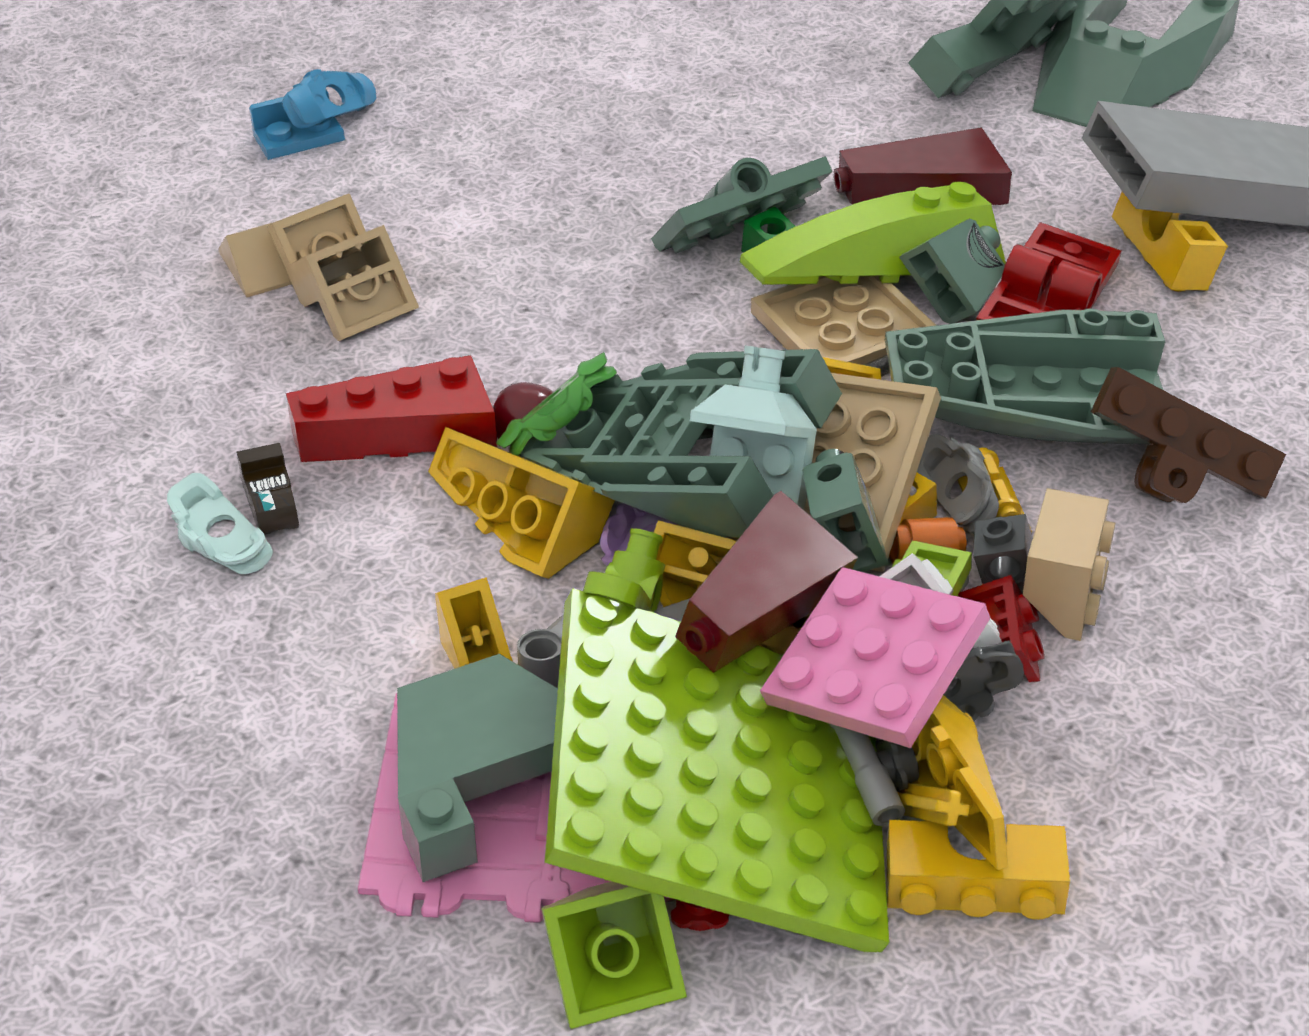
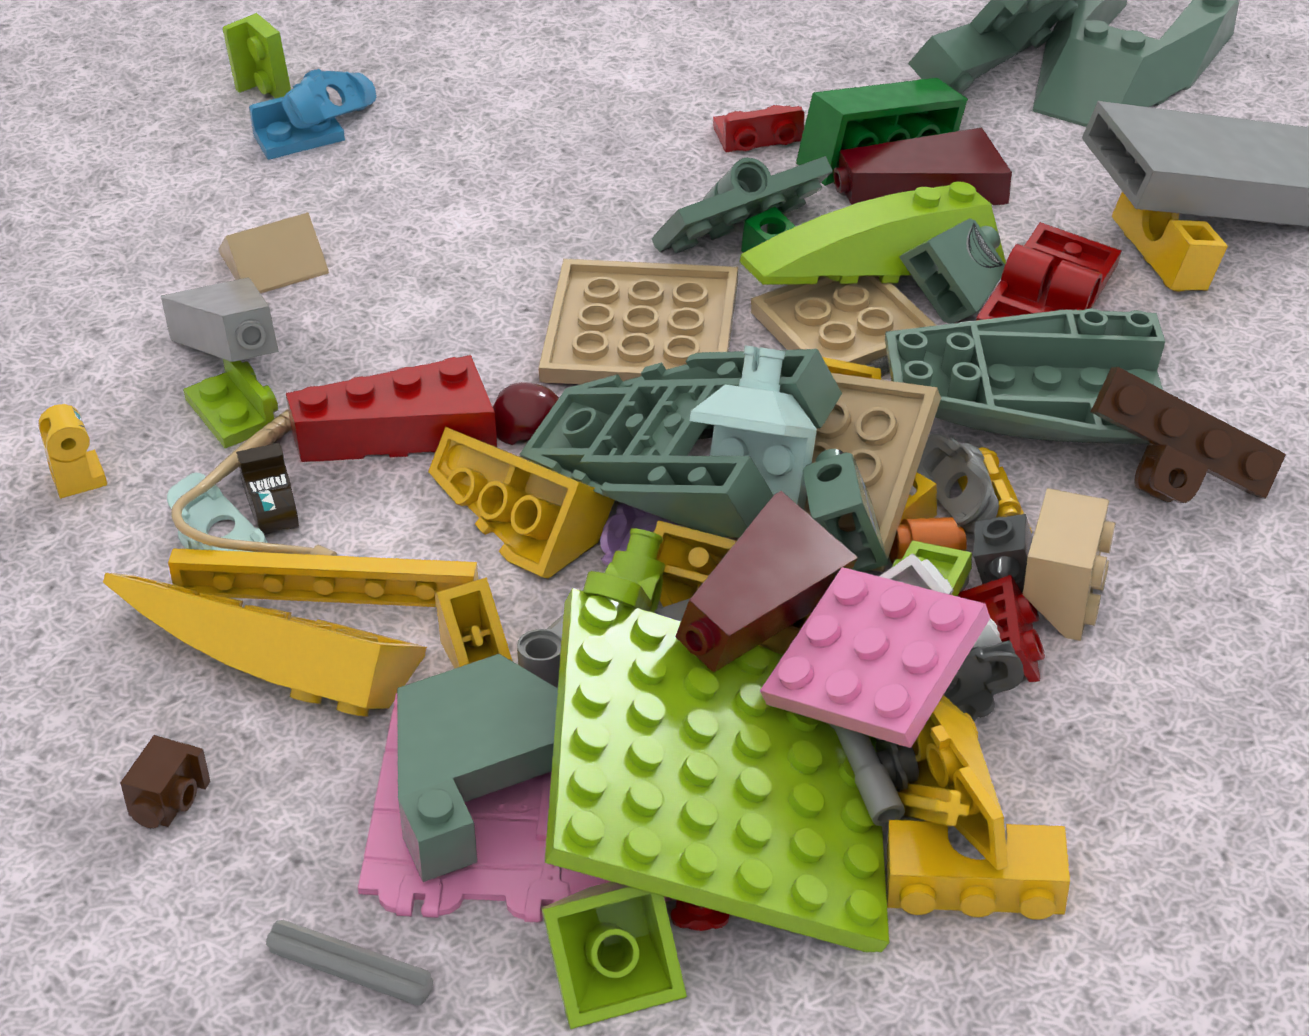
(65, 449): none -> yellow leg
(164, 781): none -> reddish brown brick
(222, 320): none -> light grey slope
(233, 403): none -> lime bracket
(256, 56): none -> lime bracket
(265, 436): none -> tan piece
(293, 652): none -> yellow wedge
(317, 577): none -> yellow plate
(343, 266): tan bracket -> none
(350, 962): none -> light grey axle
(558, 407): bright green piece -> none
(633, 316): none -> tan plate
(759, 127): none -> red bracket
(877, 116): none -> green wedge

